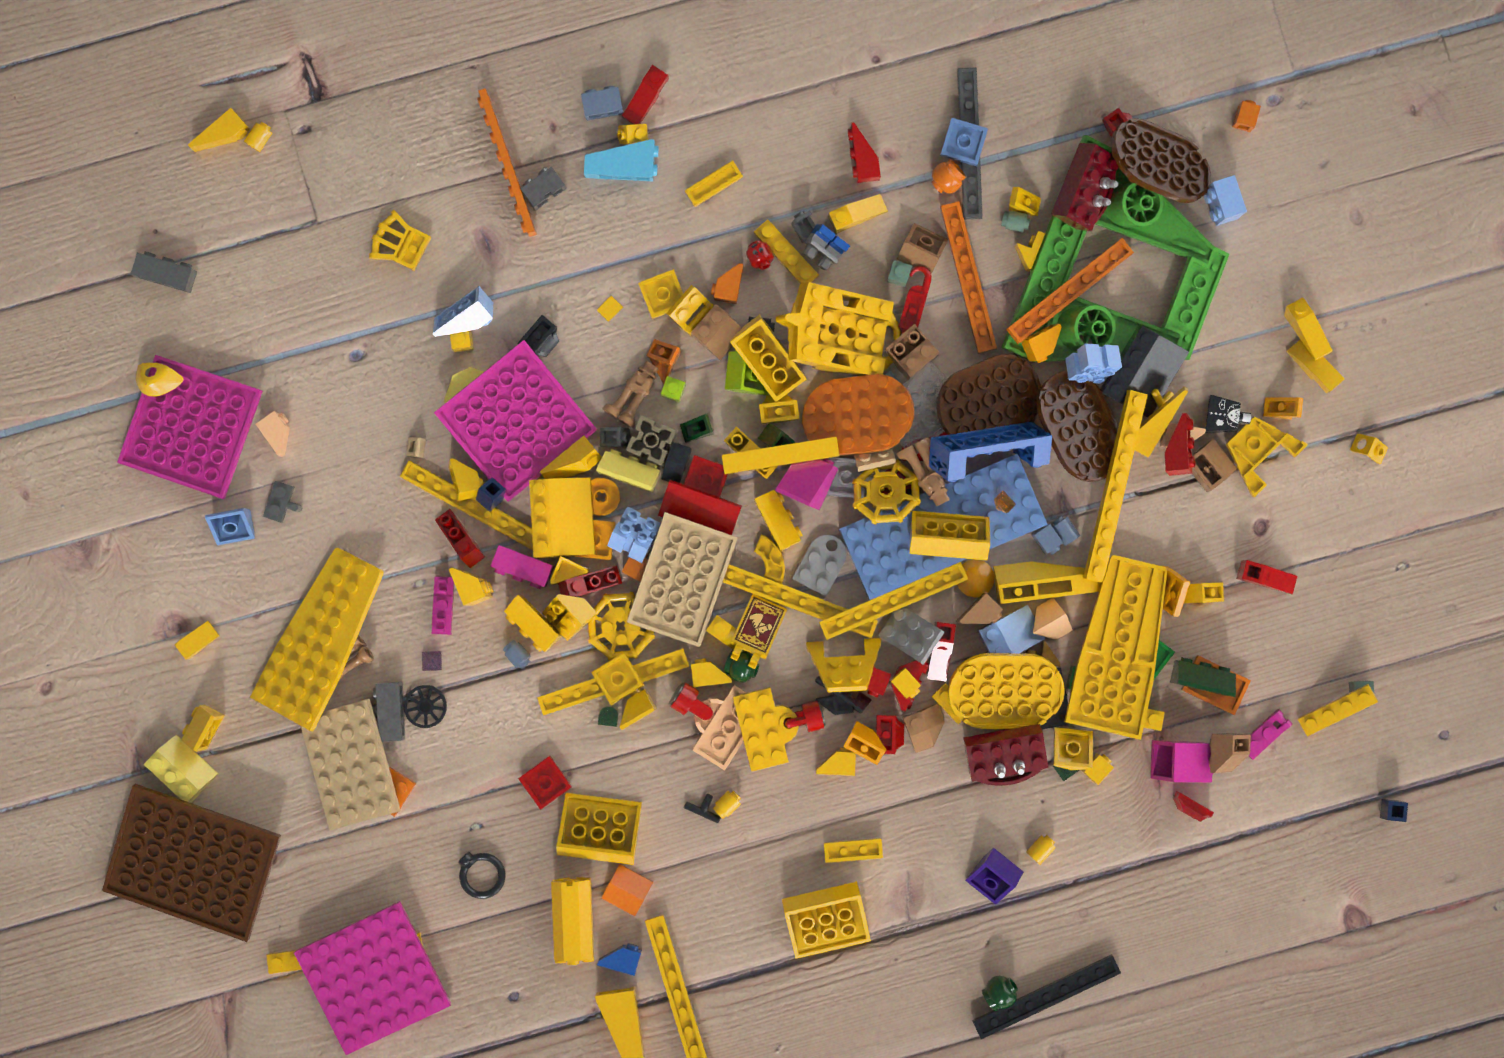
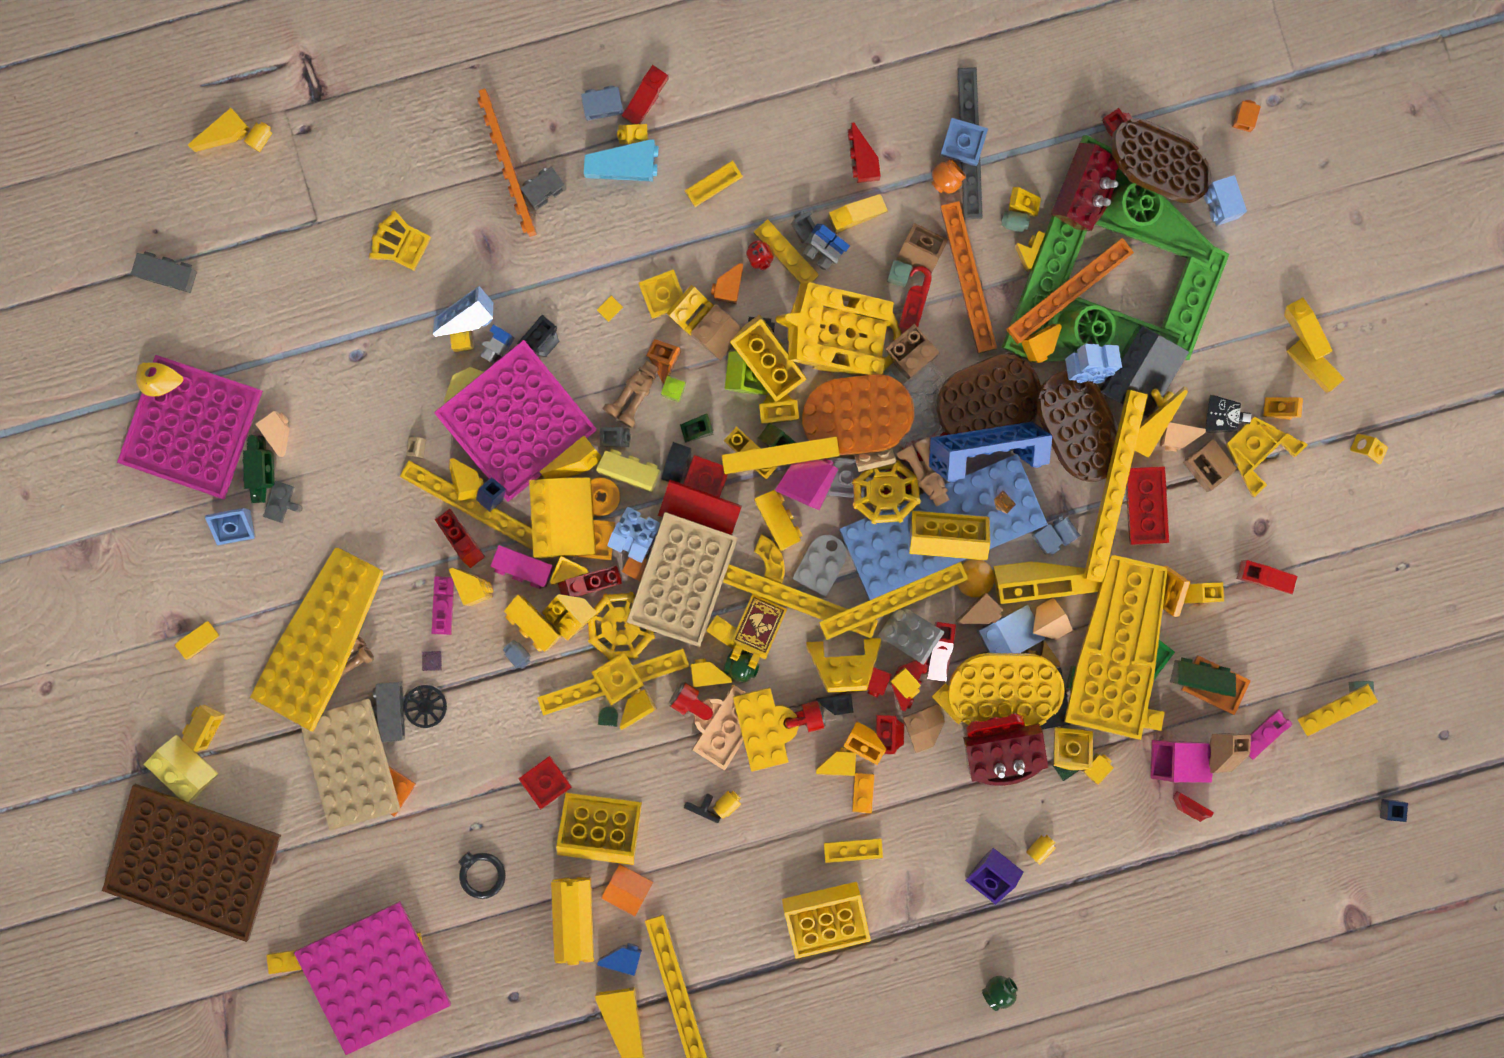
(258, 468): none -> dark green hinge
(498, 344): none -> light grey hips
(640, 445): dark tan brick -> none
(858, 704): black piece -> none
(863, 792): none -> light orange plate
(995, 726): none -> red plate
(1047, 996): black plate -> none
(1147, 506): none -> red plate
(1178, 452): red slope -> none

